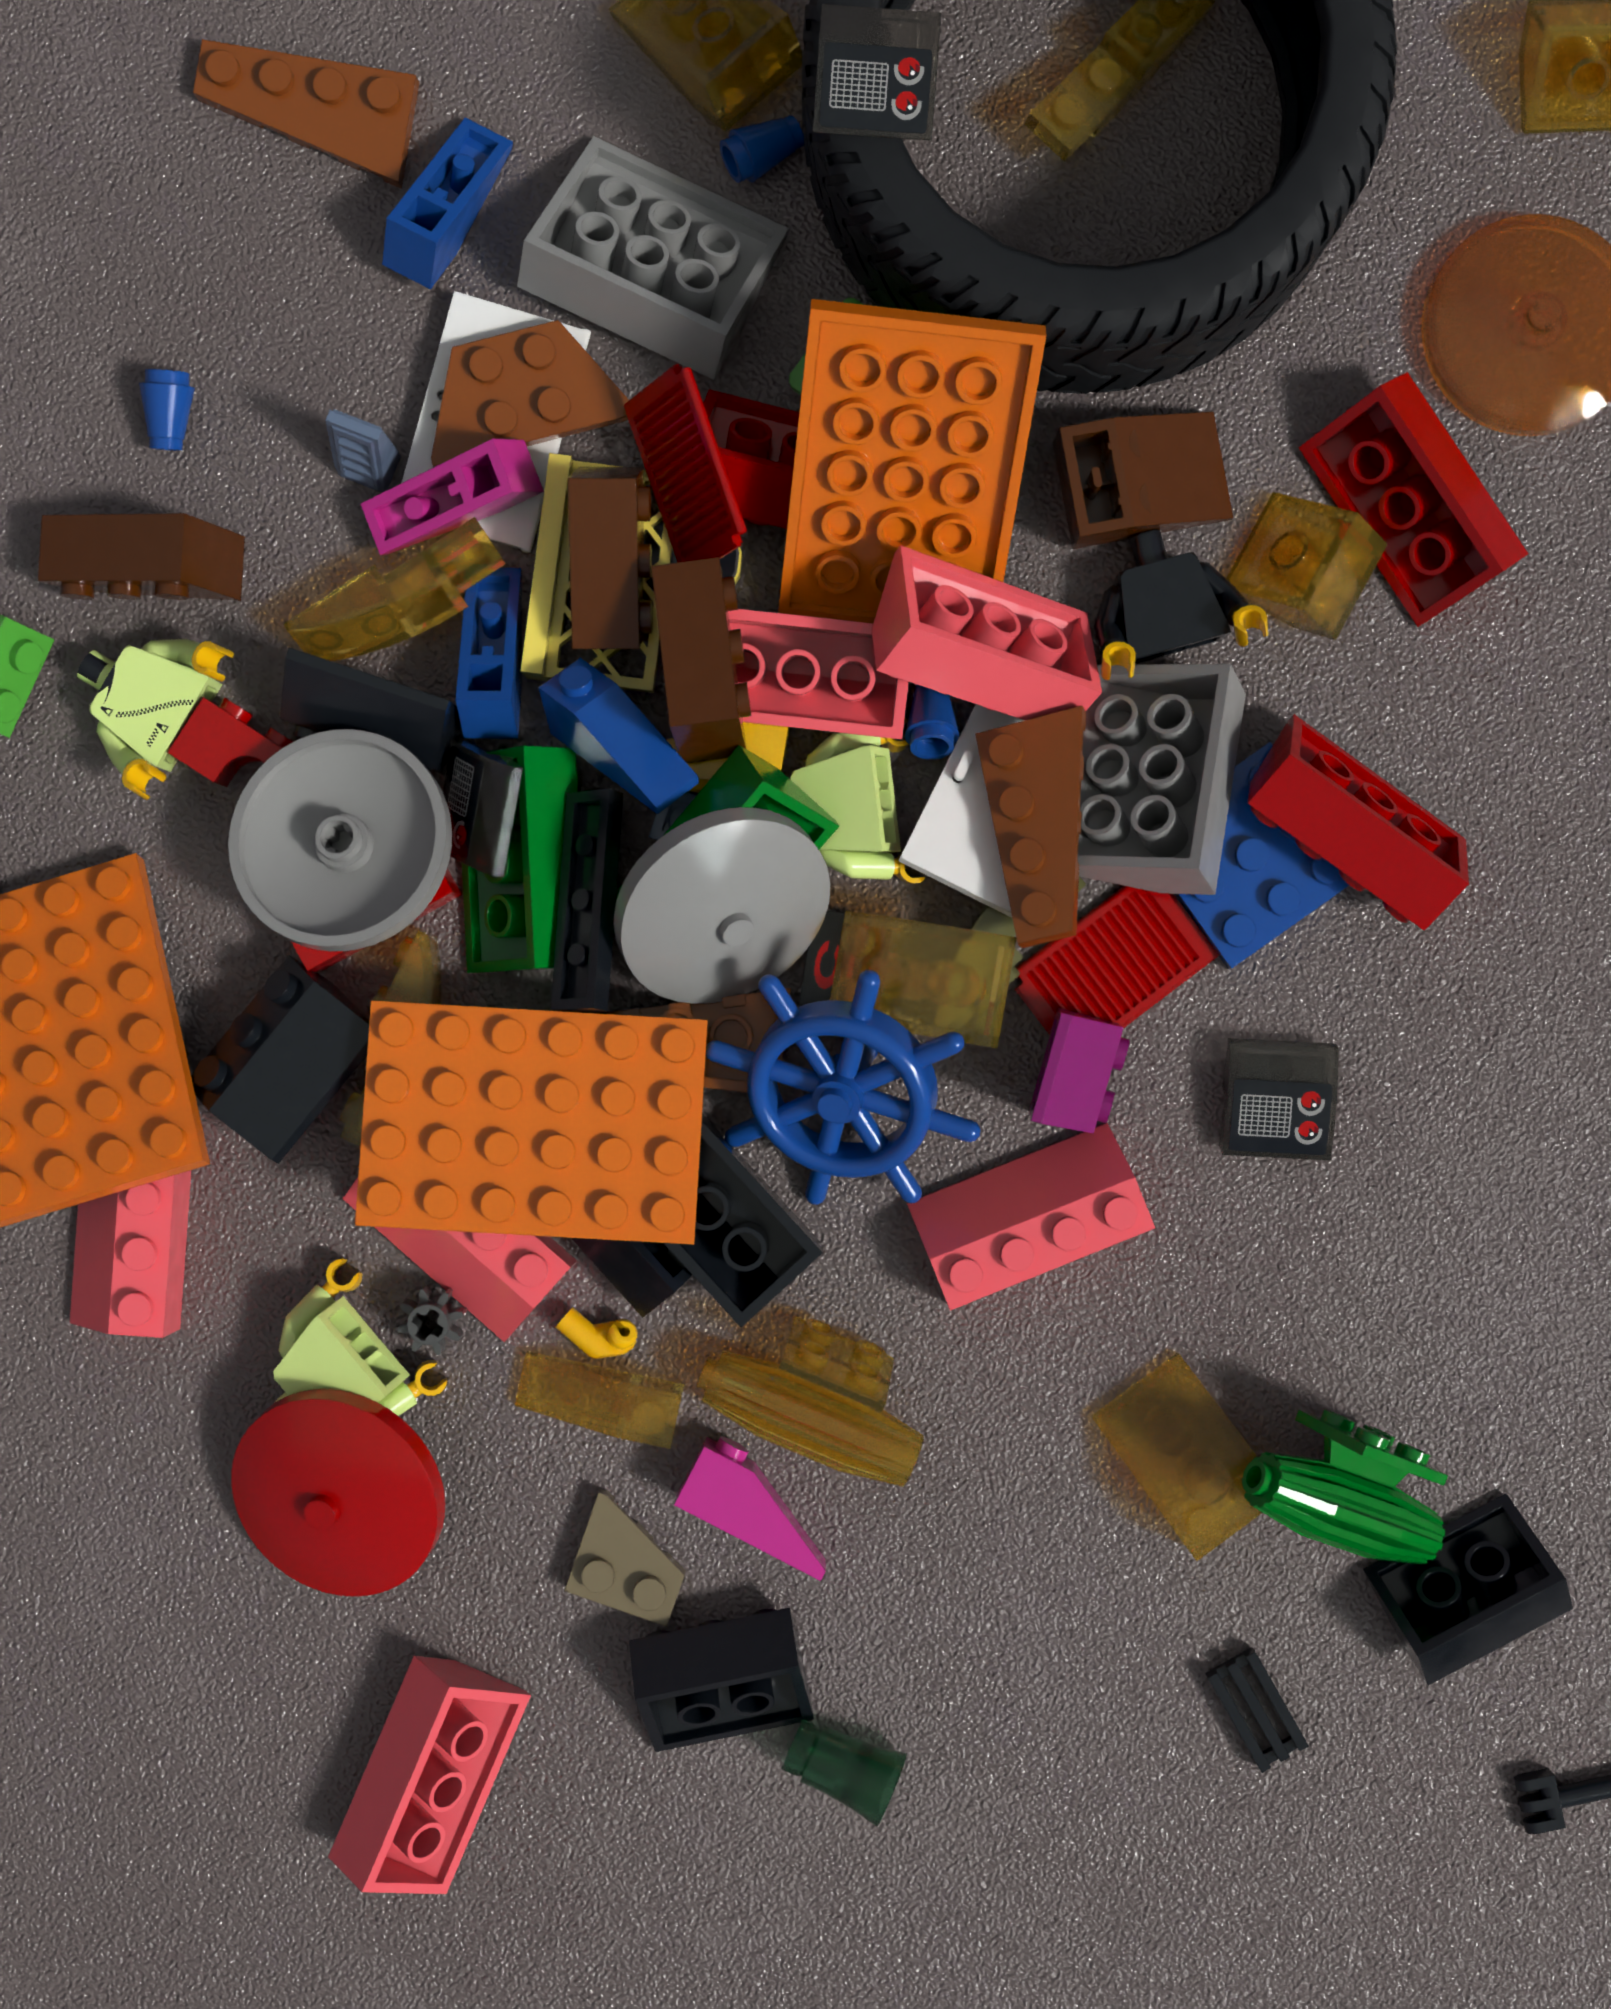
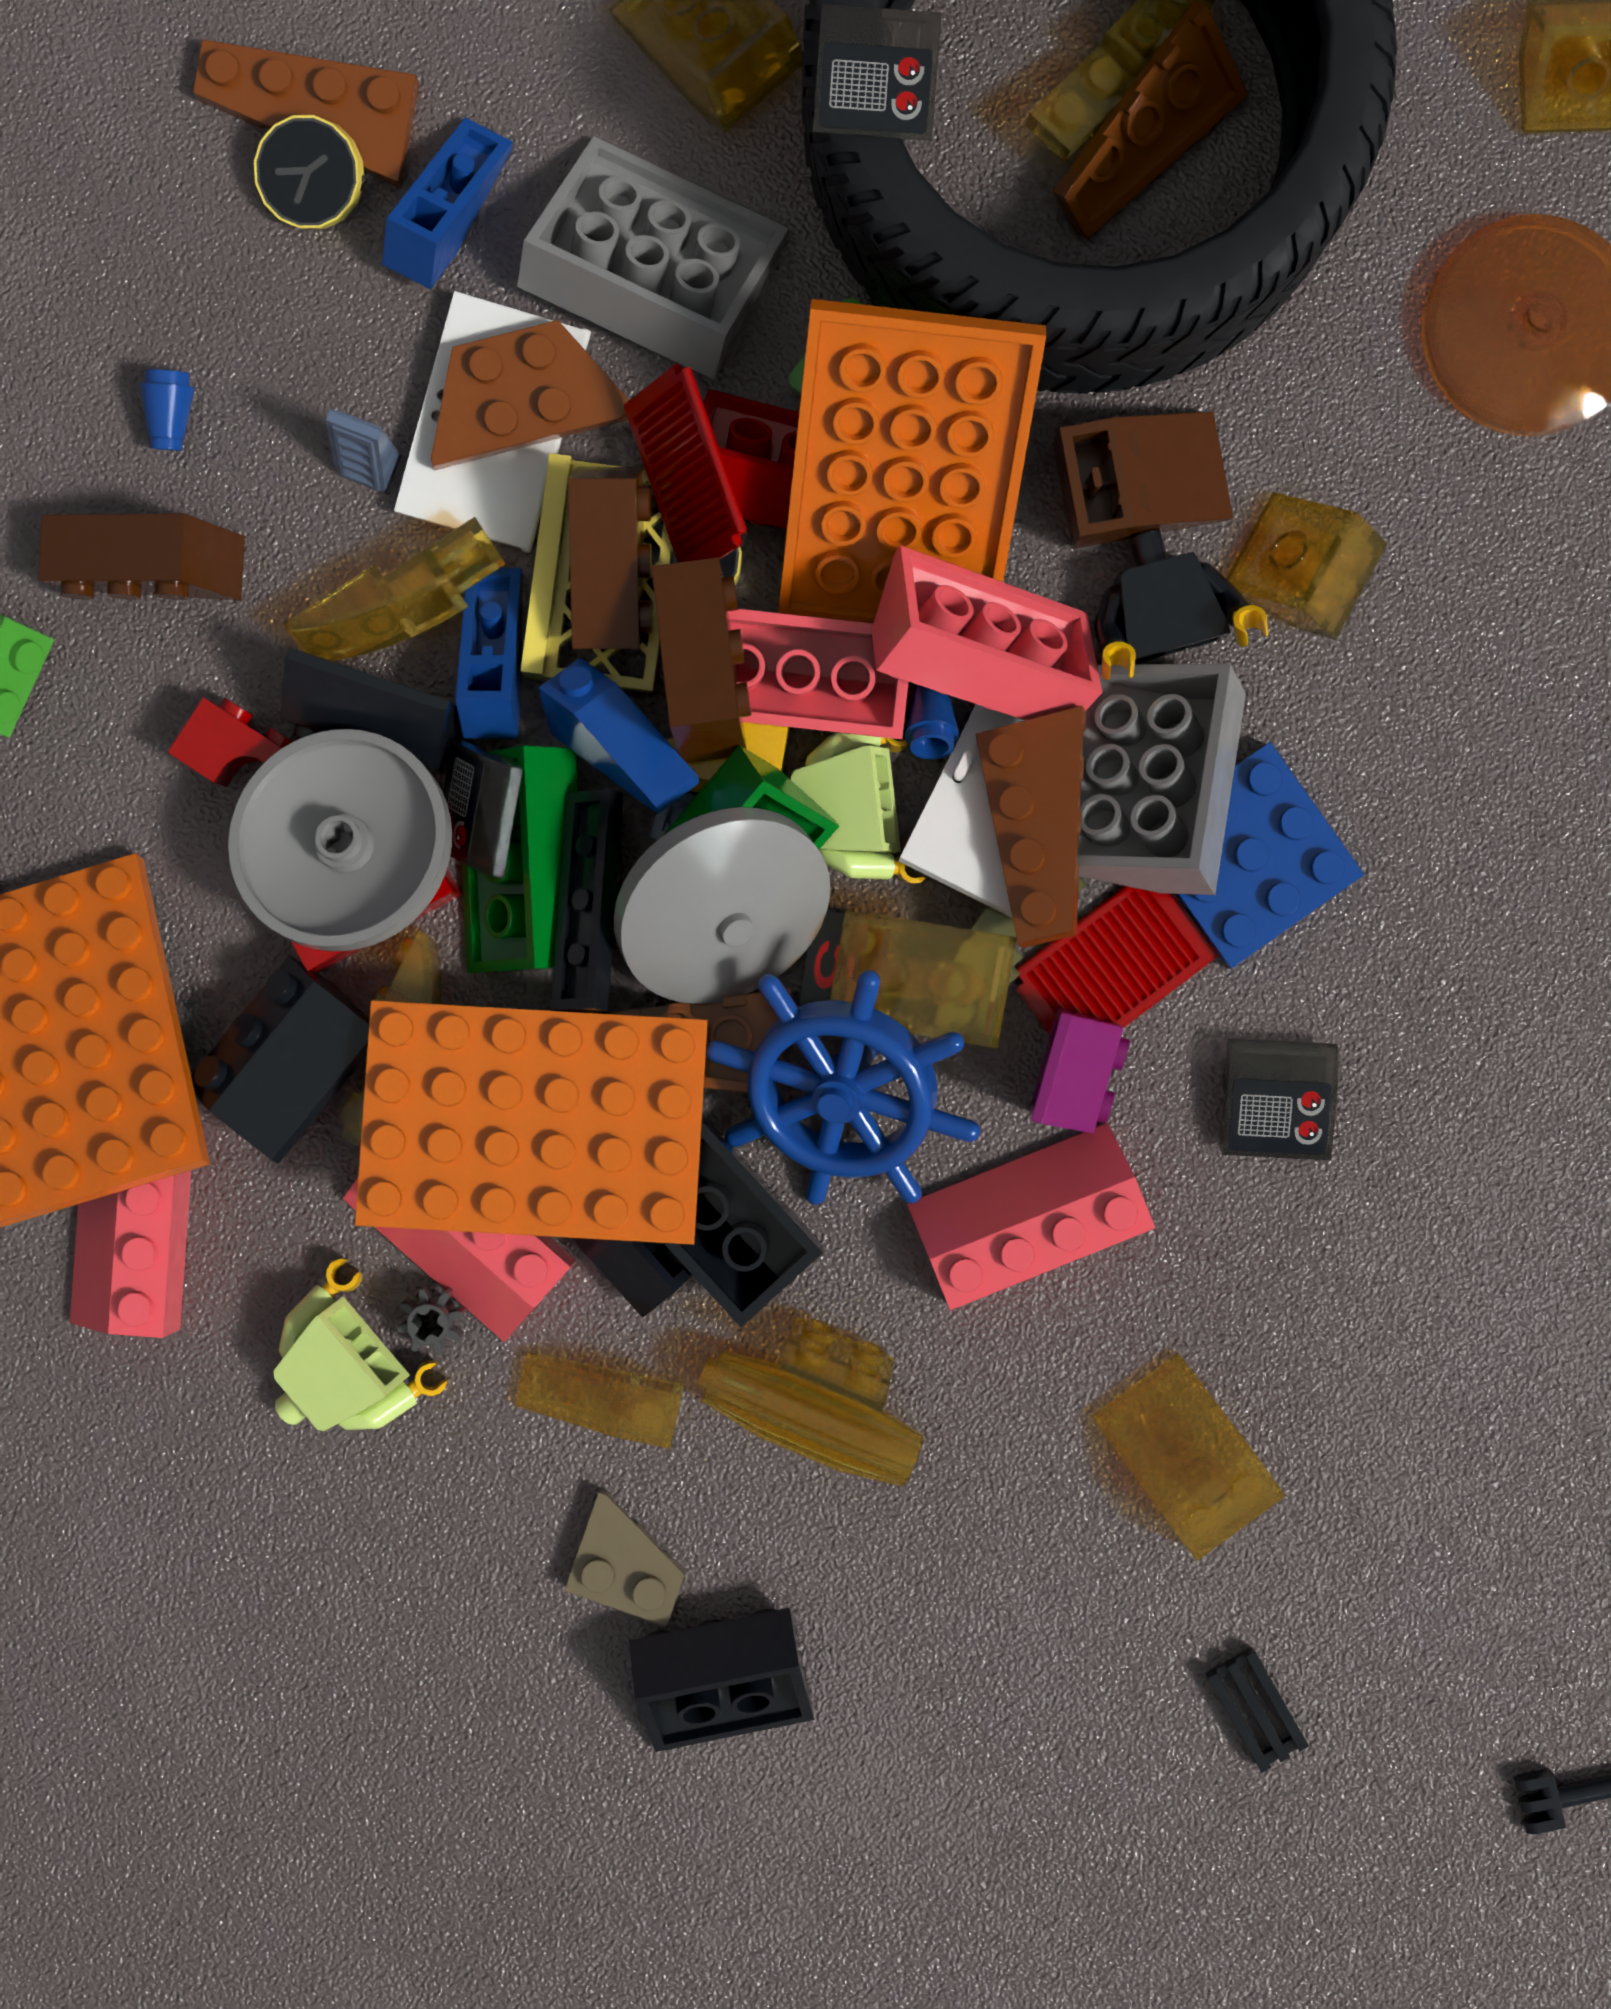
(148, 701): yellowish green torso -> none
(308, 172): none -> black tile
(338, 1492): red dish -> none
(428, 1778): coral slope -> none
(447, 496): dark pink slope -> none
(598, 1339): yellow arm -> none
(740, 1500): dark pink slope -> none
(760, 147): blue cone -> none
(845, 1768): clear green plant -> none
(1160, 116): none -> dark orange wing
(1351, 1493): green plate -> none
(1359, 825): red slope -> none
(1418, 493): red slope -> none
(1476, 1594): black slope -> none

